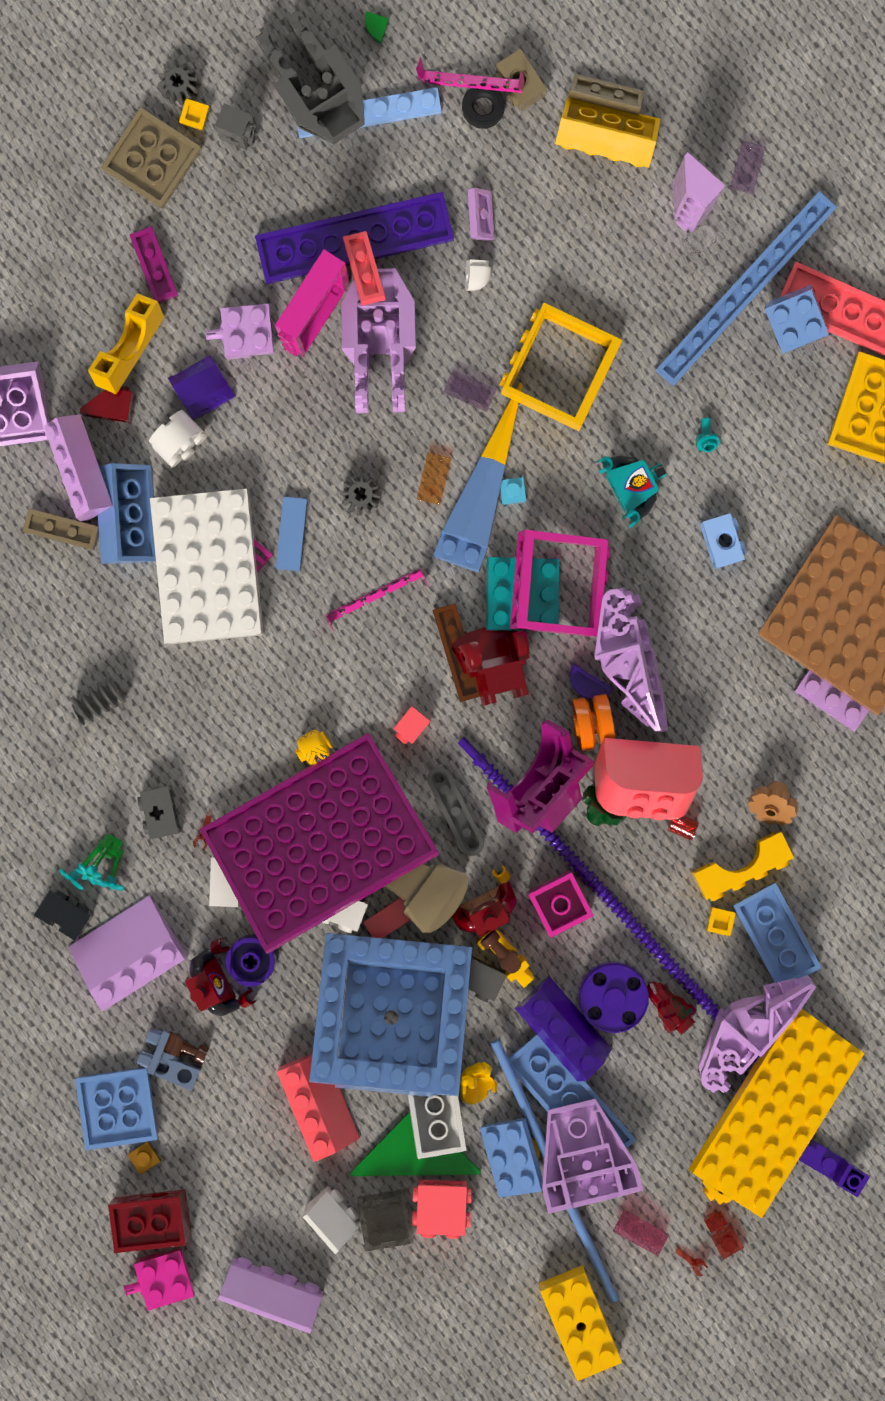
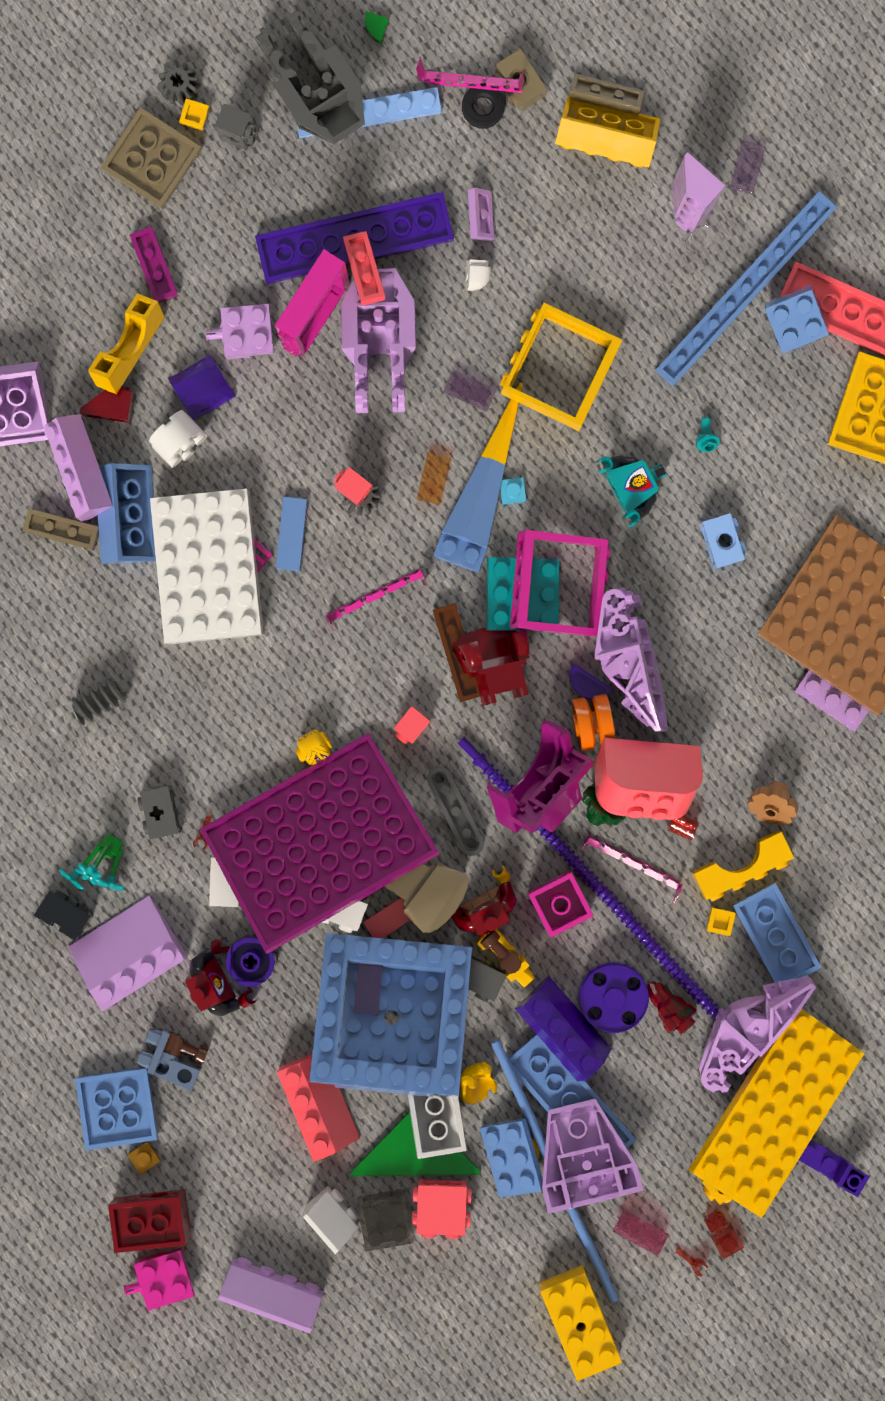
(352, 486): none -> coral brick
(368, 989): none -> clear purple tile
(659, 876): none -> piece

